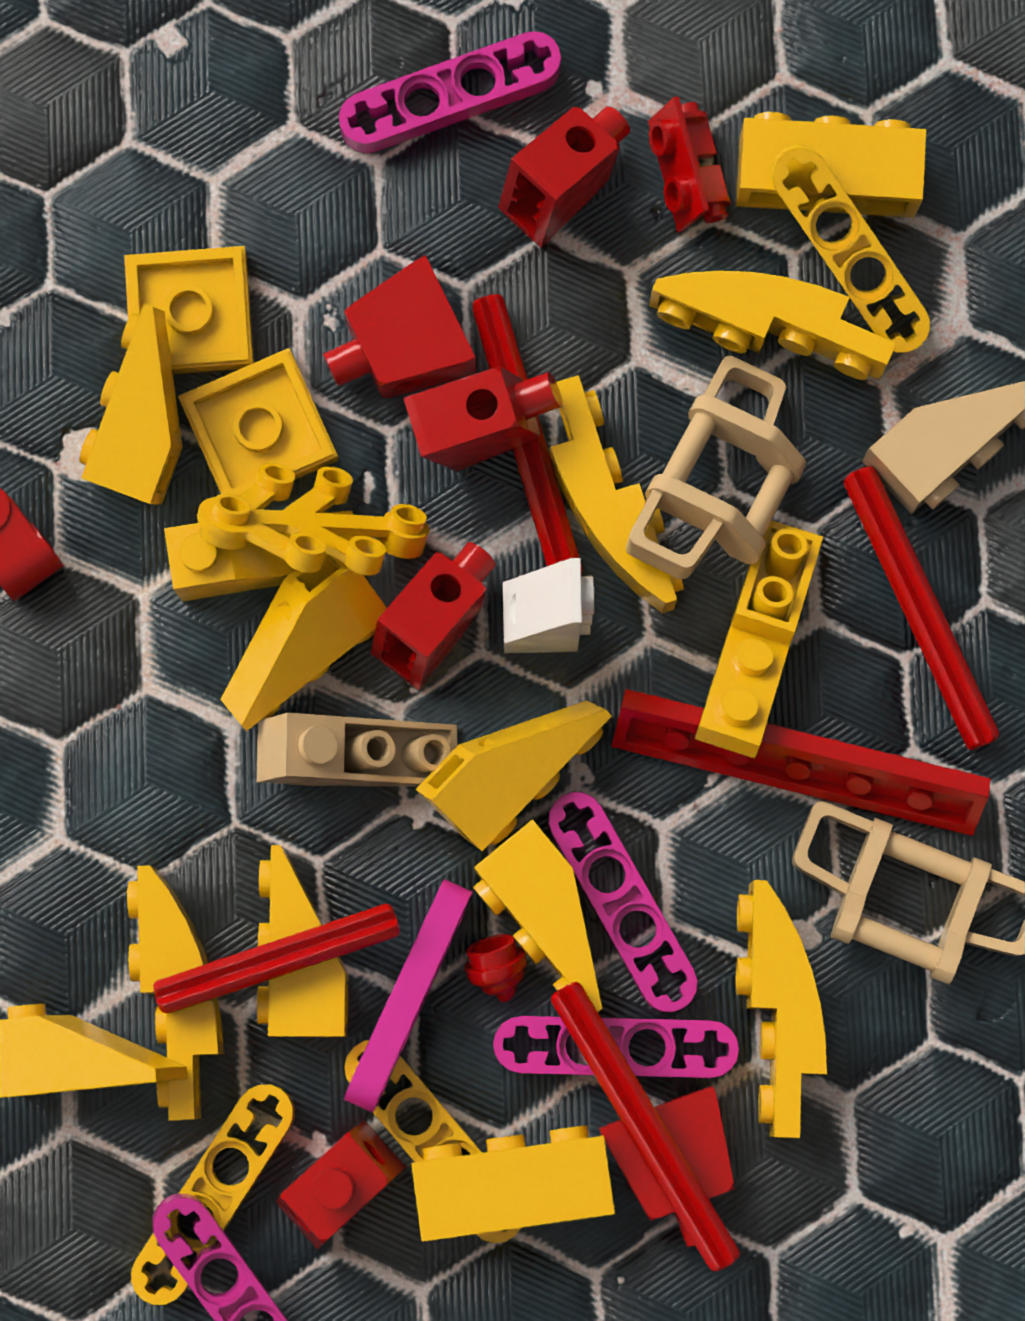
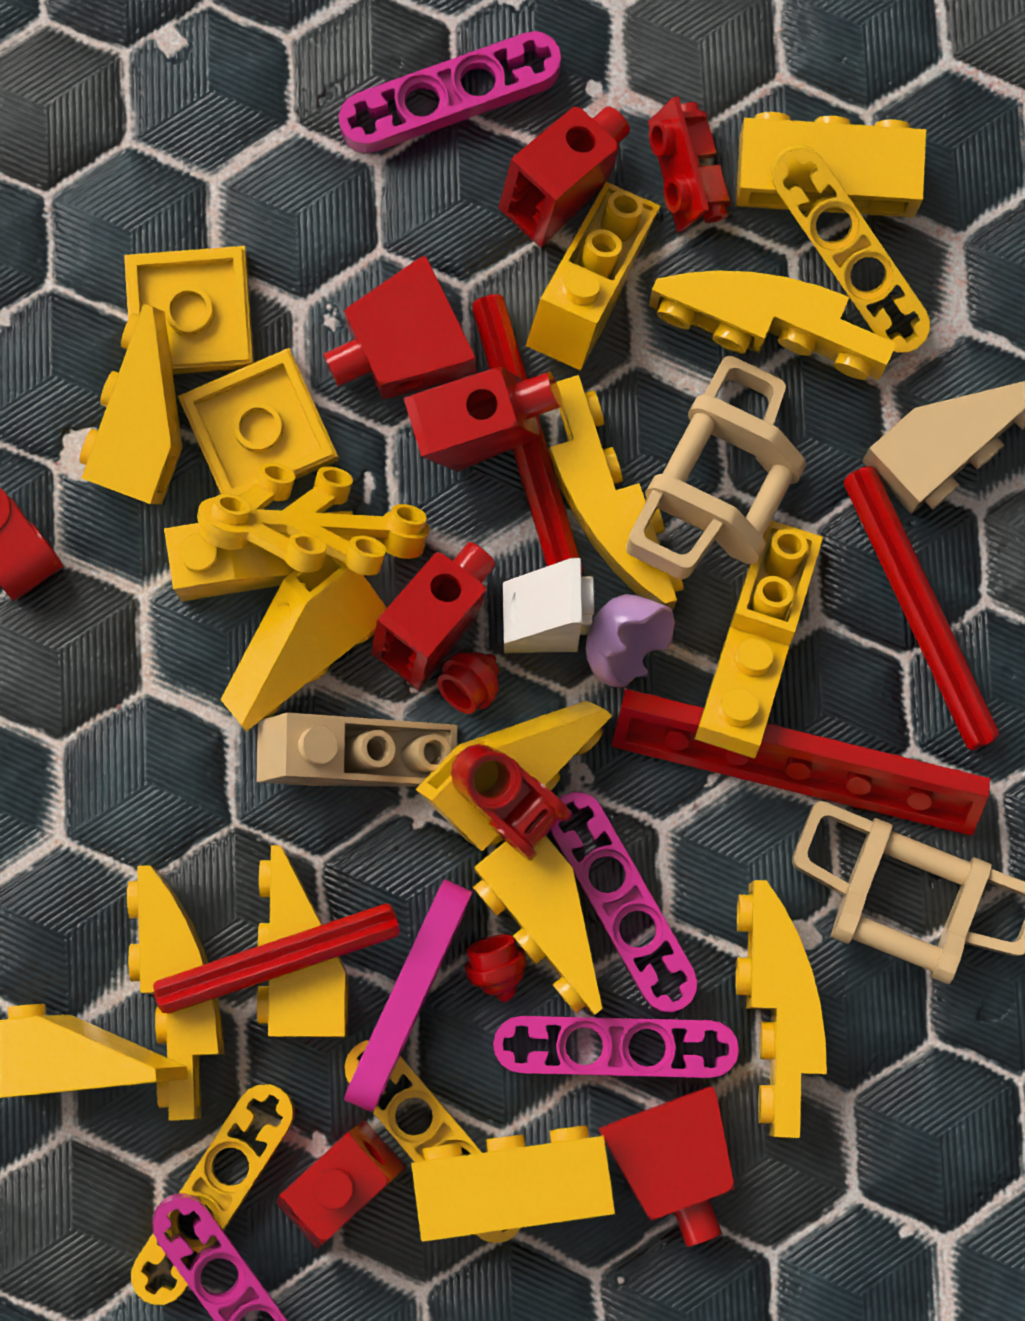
(469, 681): none -> red plate
(517, 803): none -> red piece
(591, 276): none -> yellow slope
(623, 636): none -> lavender hair
(645, 1127): red axle -> none

